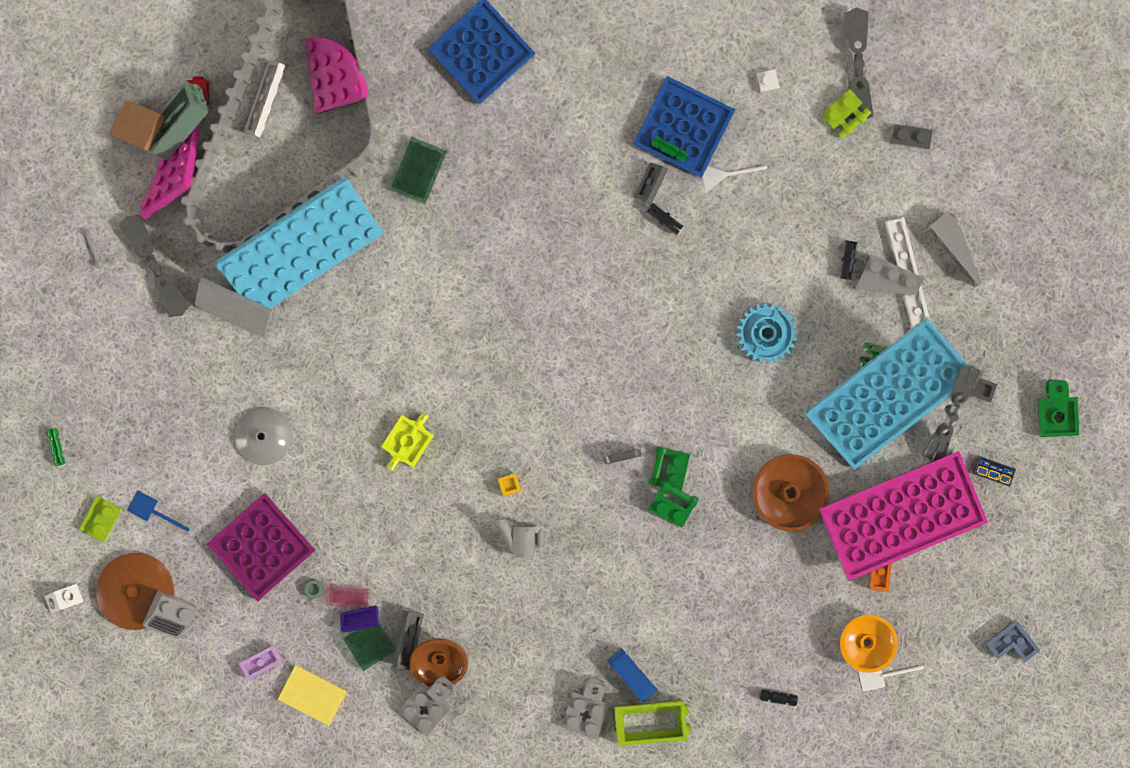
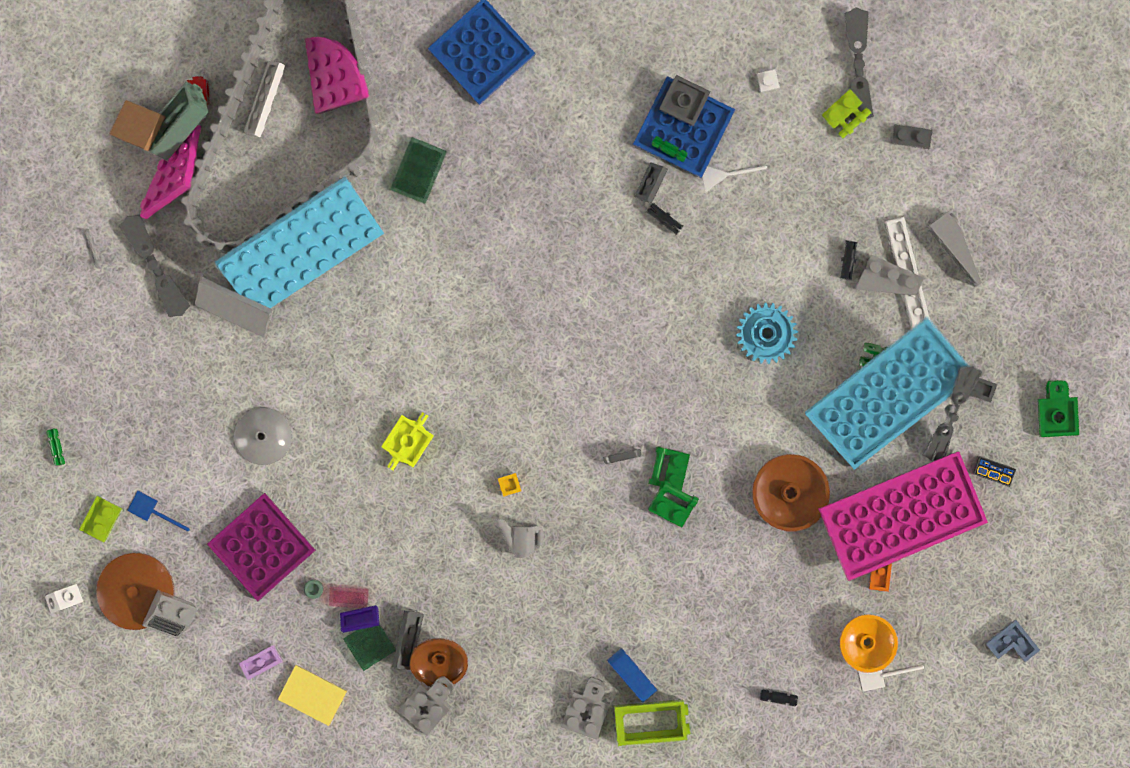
(684, 100): none -> dark grey plate

